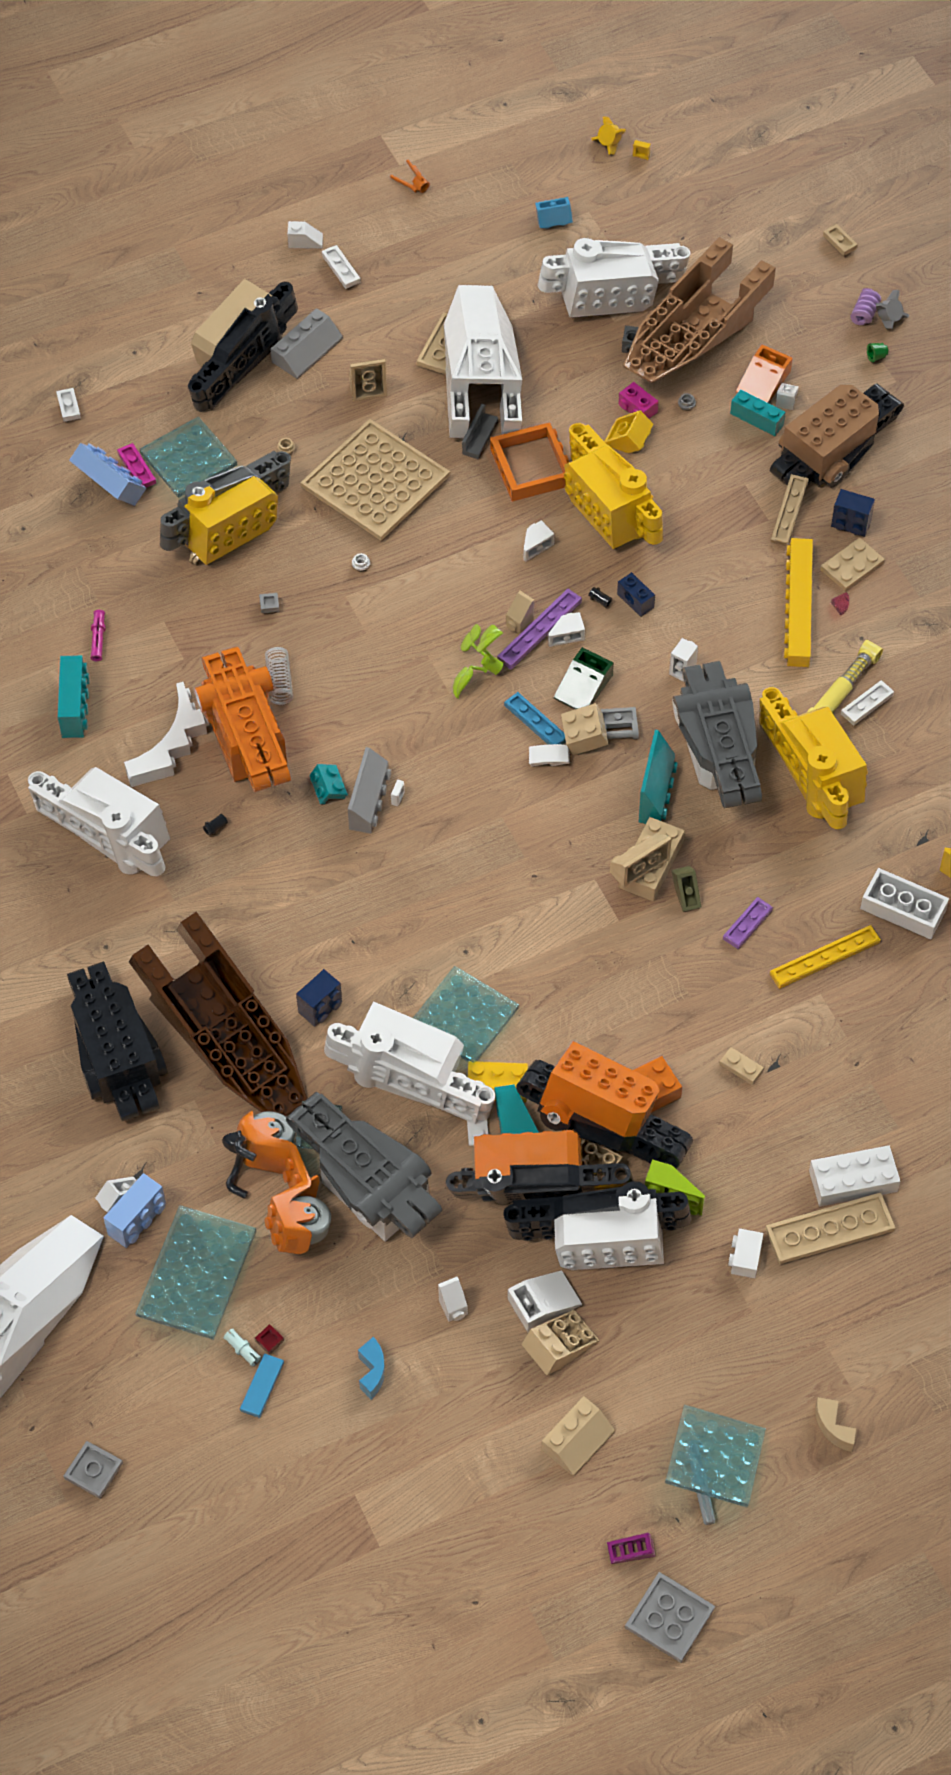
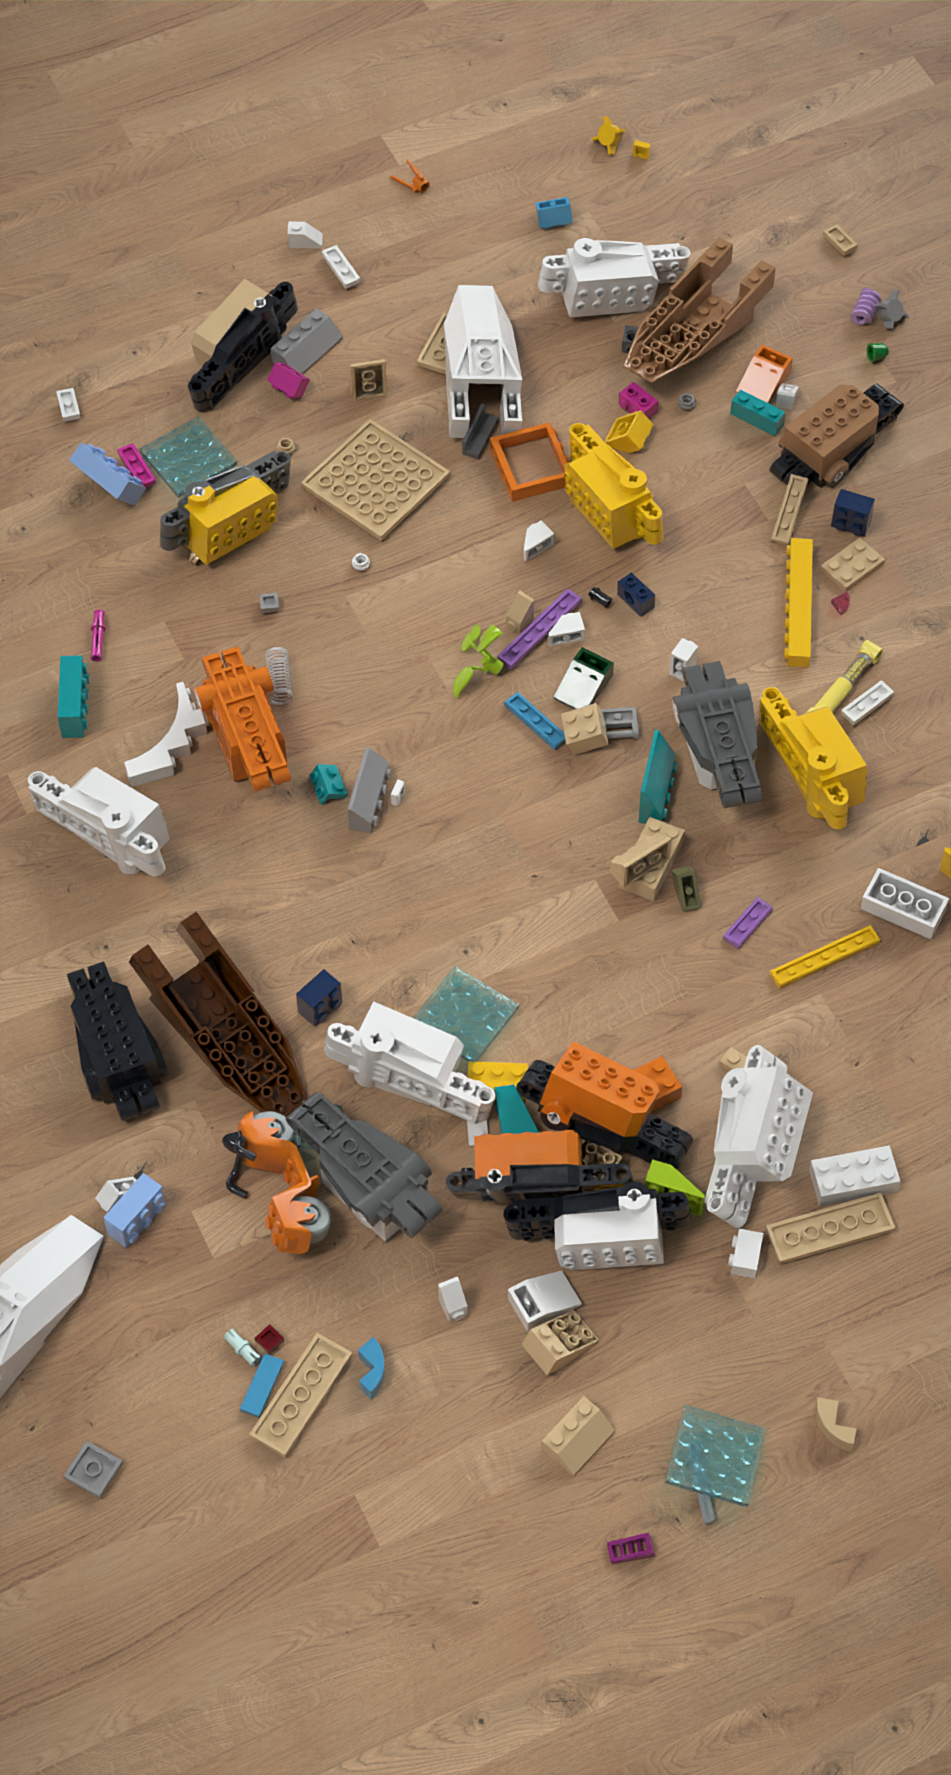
(196, 1272): clear light blue plate -> none
(215, 824): black pin -> none
(288, 380): none -> dark pink brick
(300, 1395): none -> tan plate
(549, 754): white slope -> none
(669, 1617): light grey plate -> none
(755, 1133): none -> white piece

